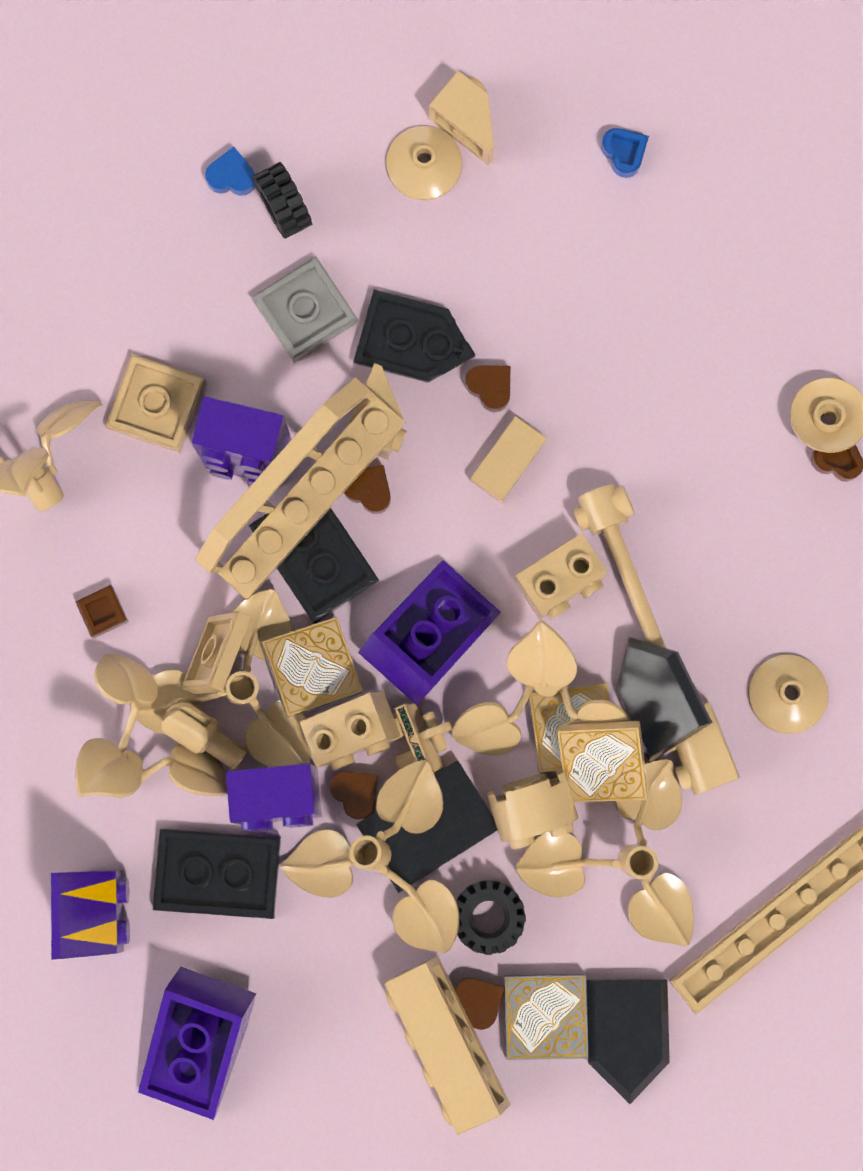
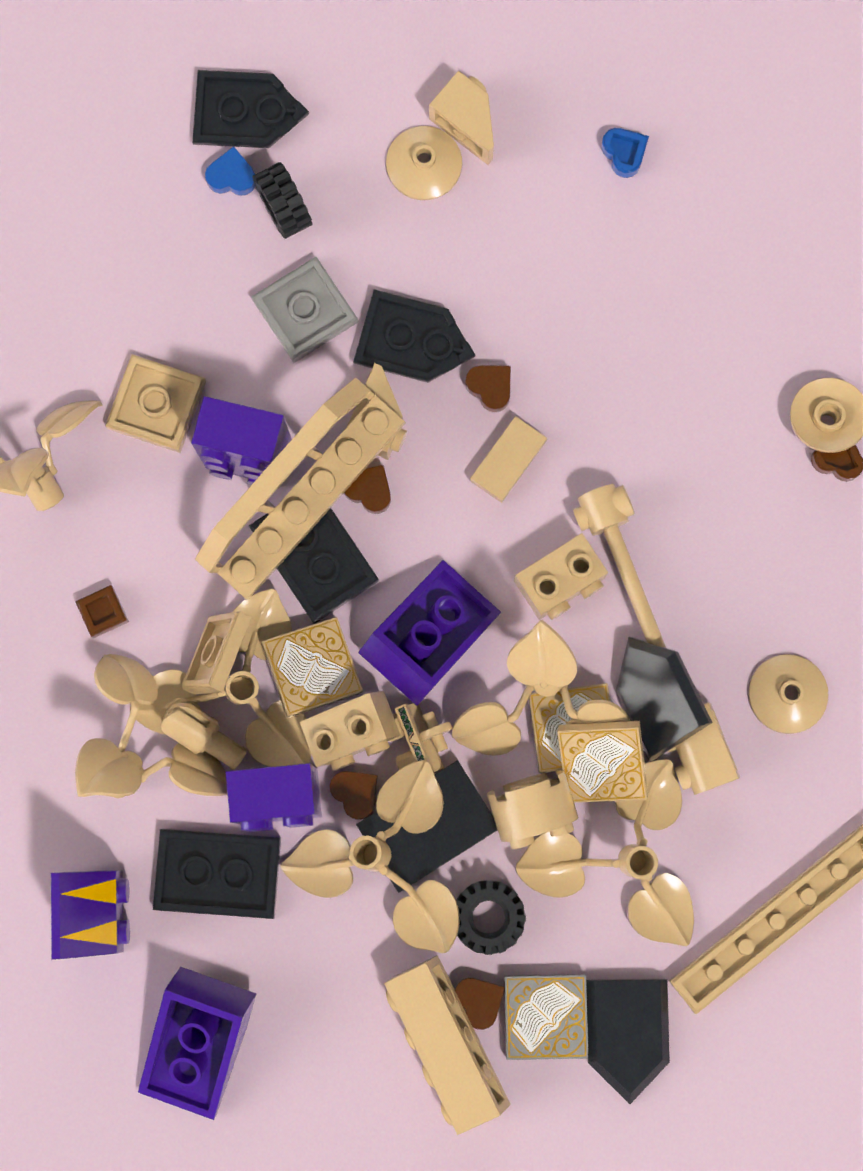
(243, 109): none -> black tile

